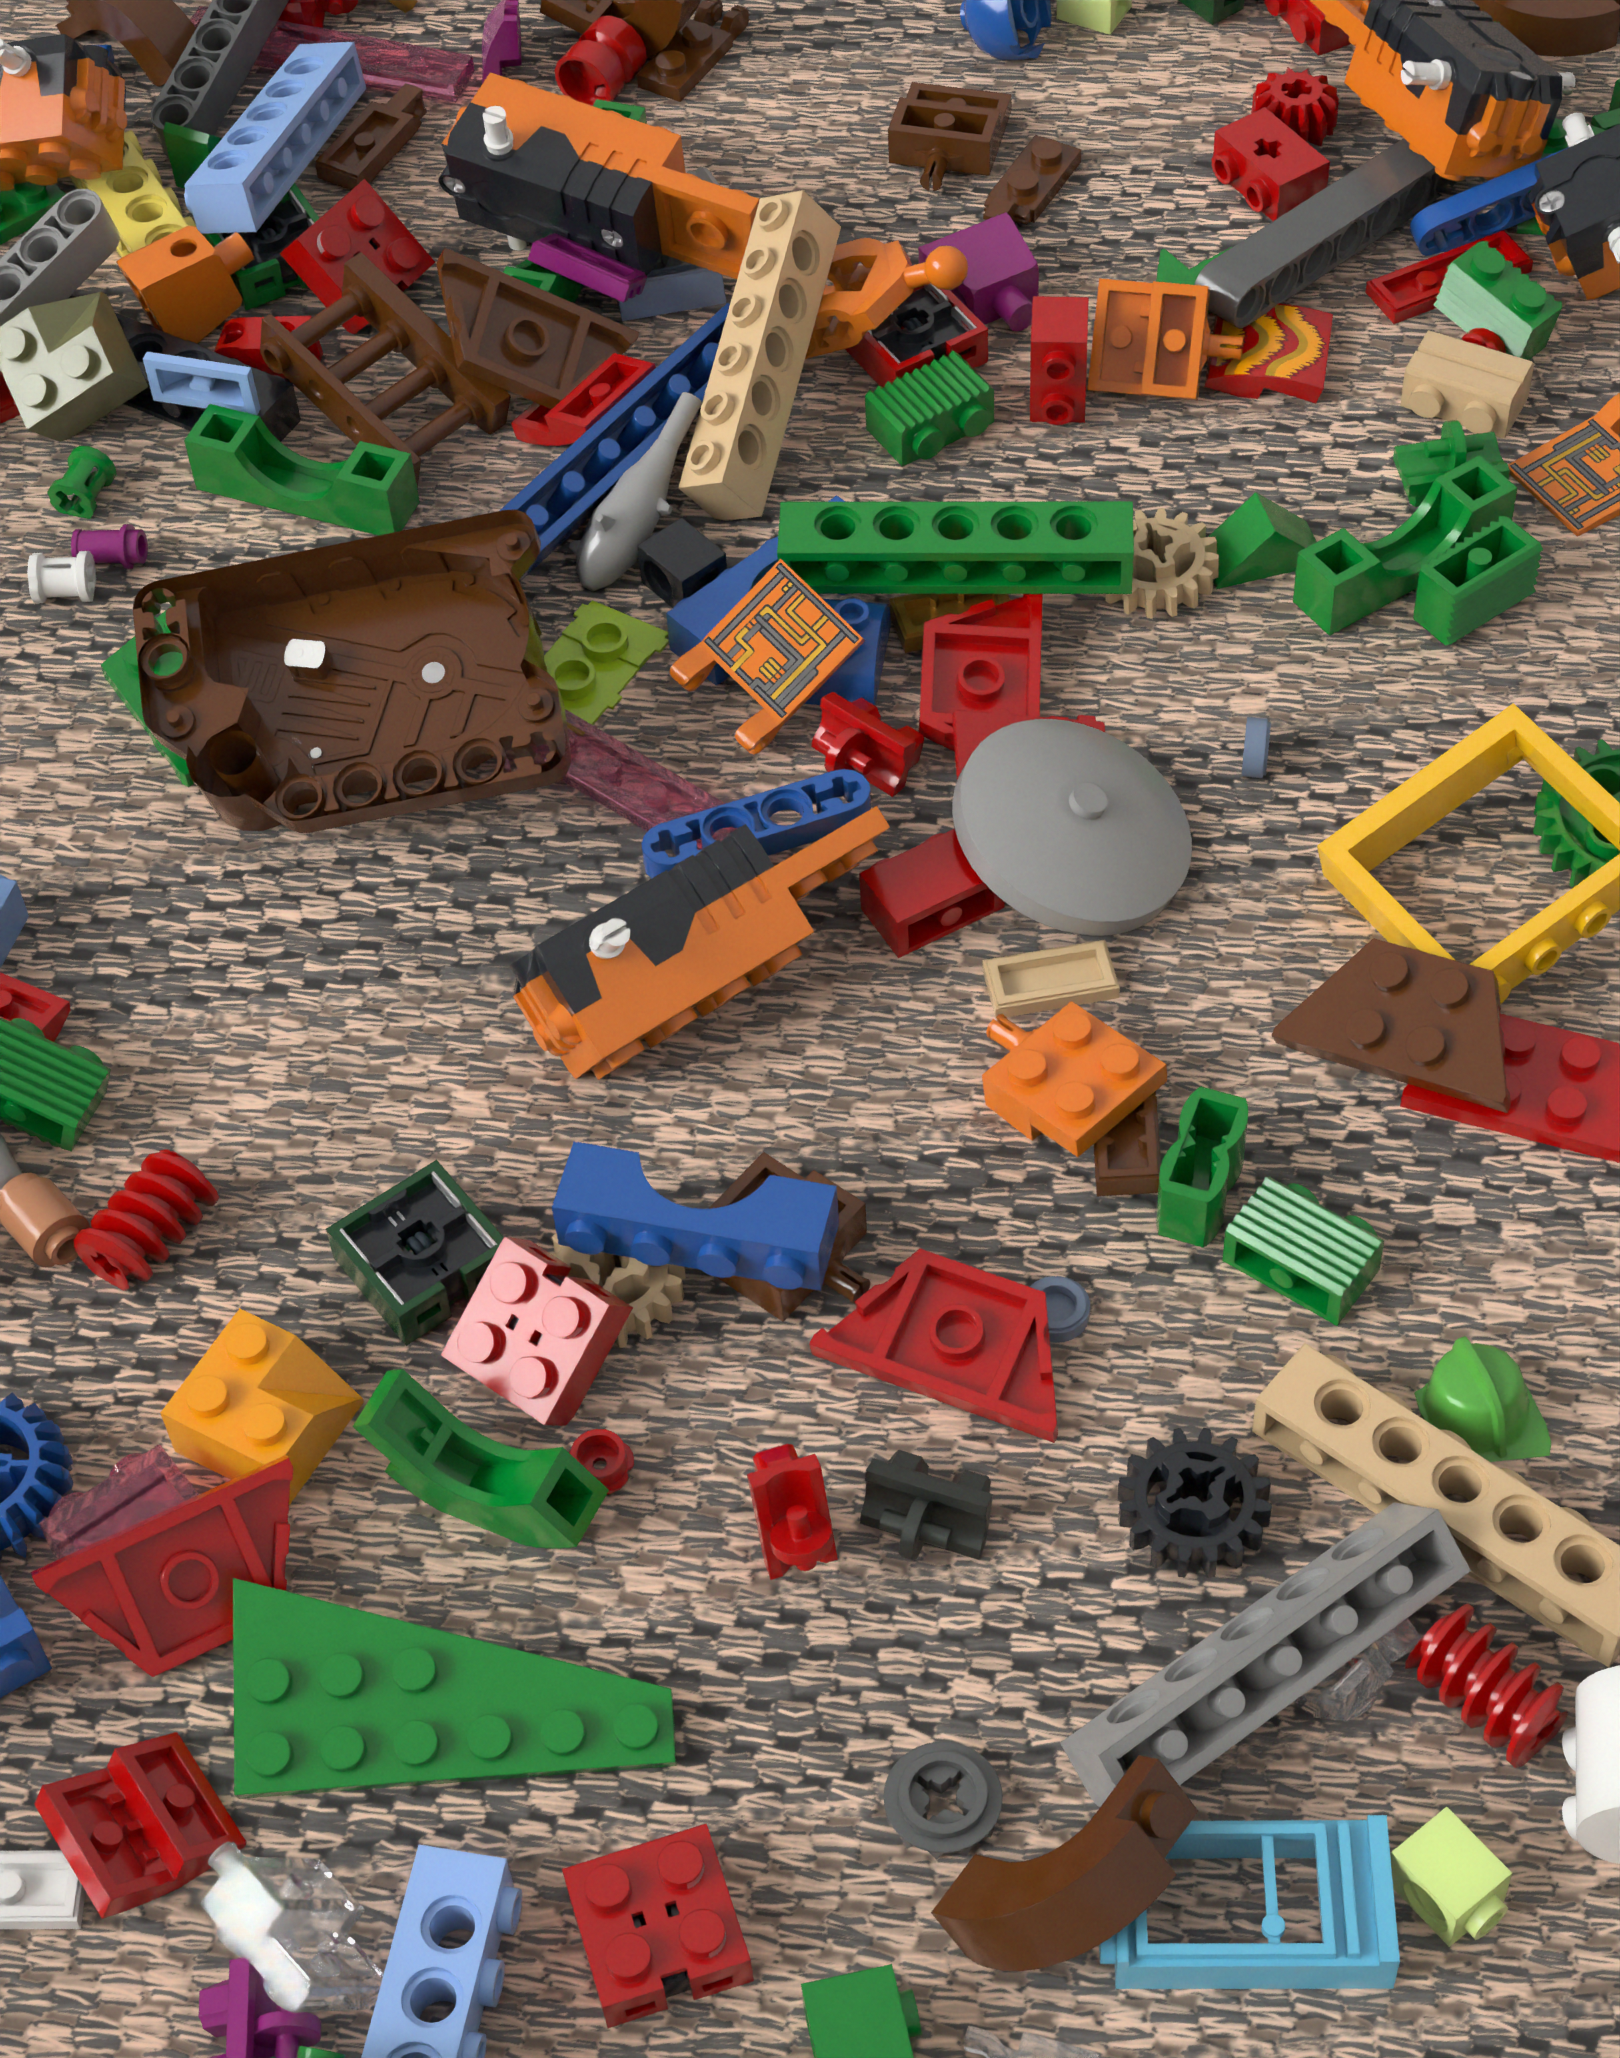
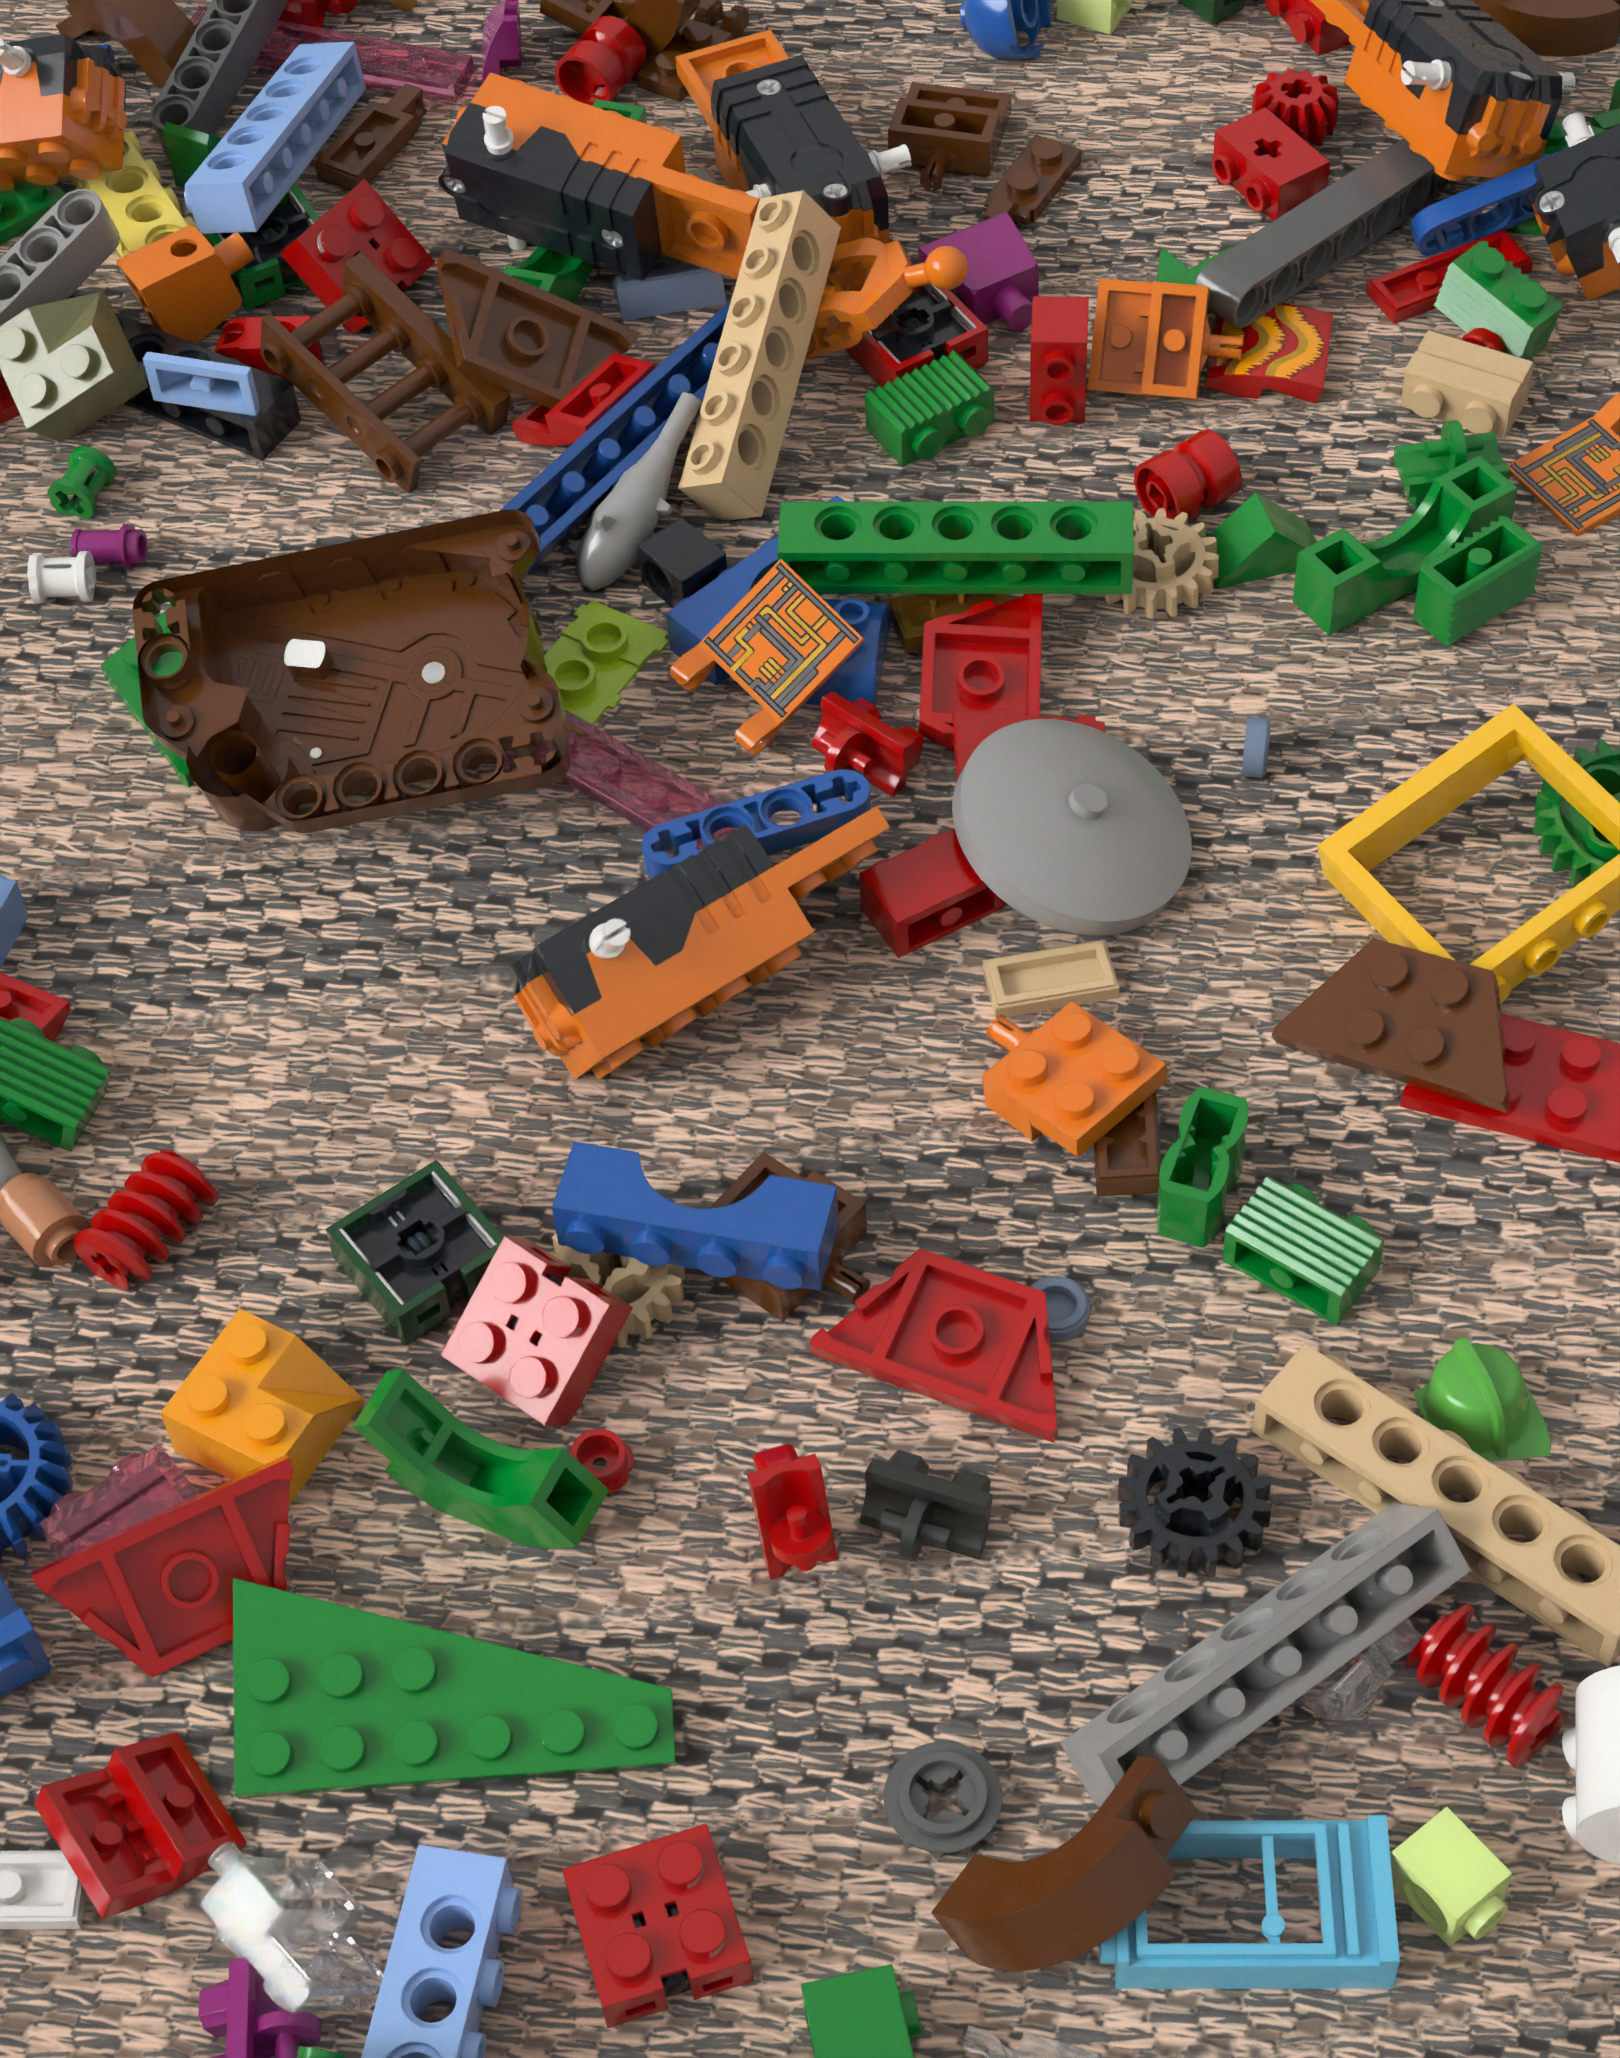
(244, 461): green arch -> none
(588, 267): magenta tile -> none
(785, 135): none -> black piece
(1191, 476): none -> red wheel

